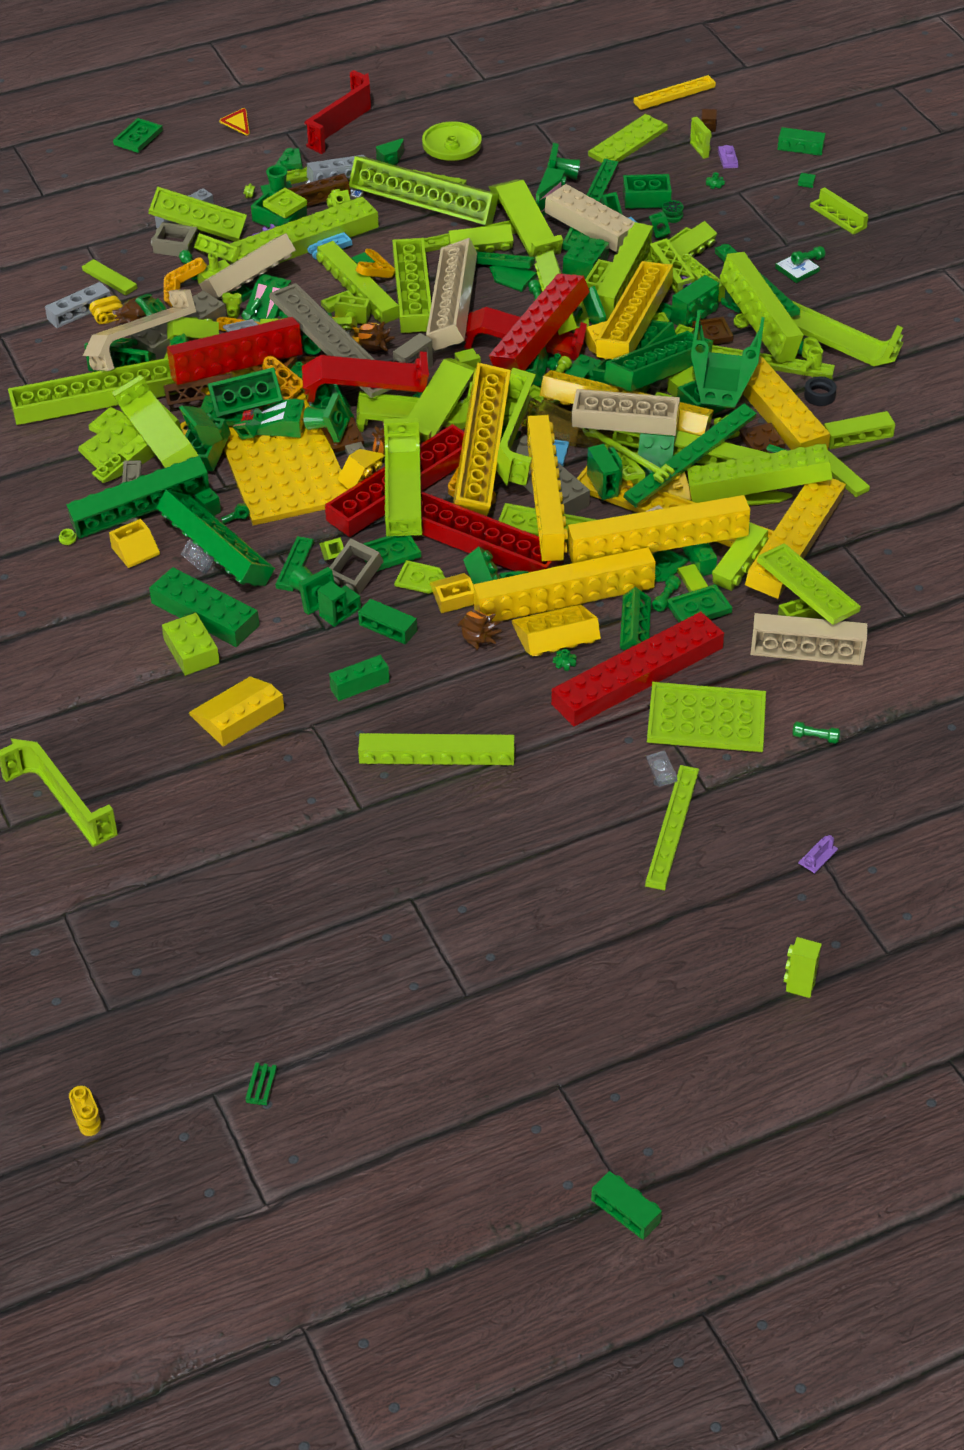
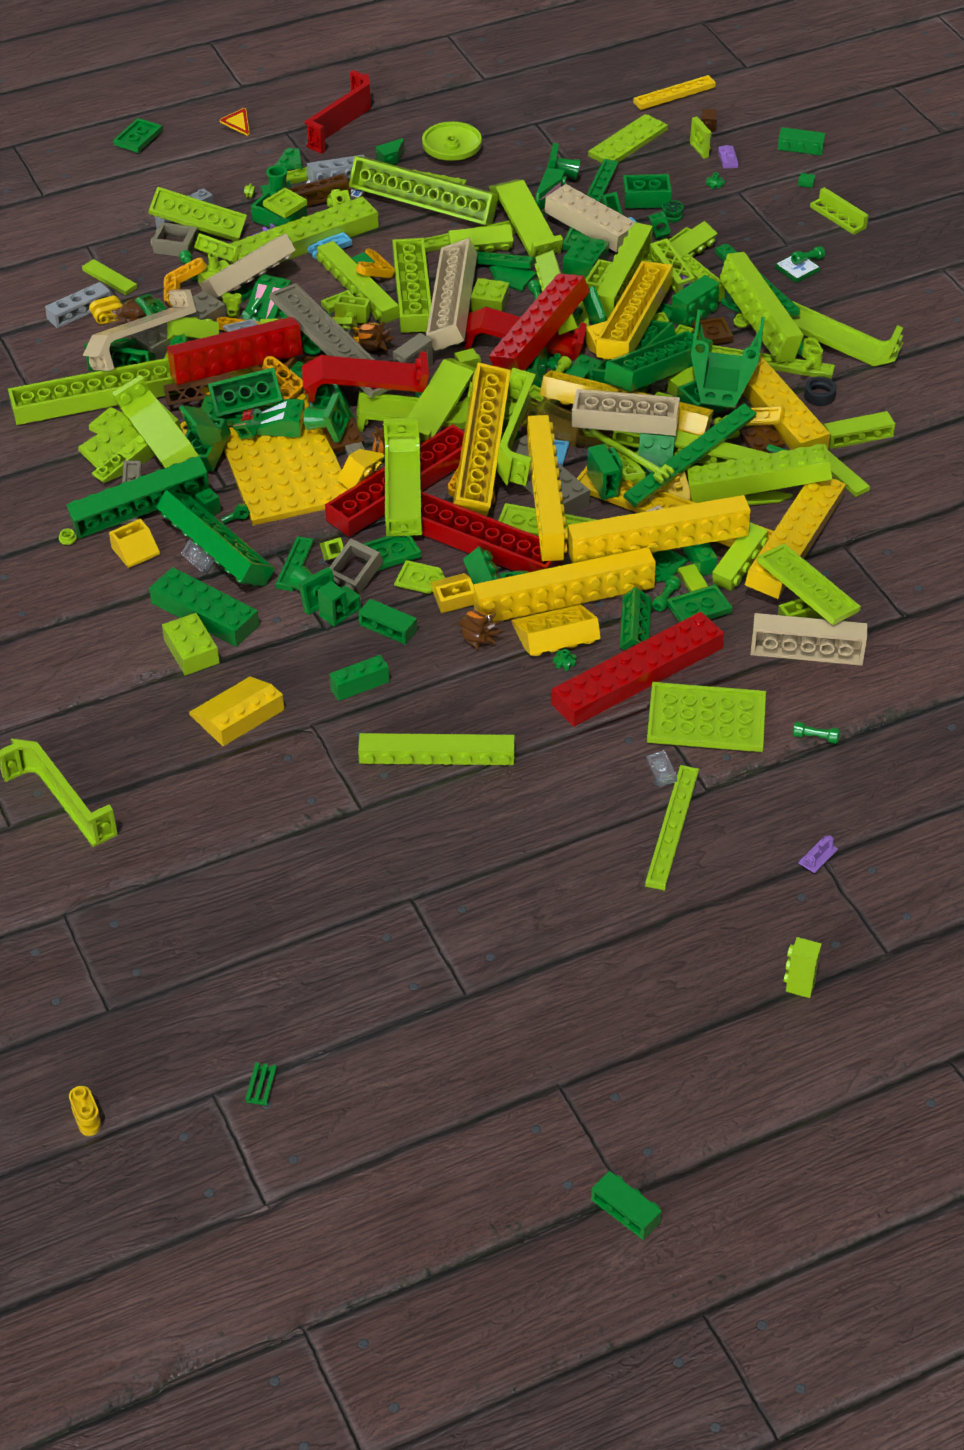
(489, 294): none -> lime brick
(767, 416): none -> yellow tile

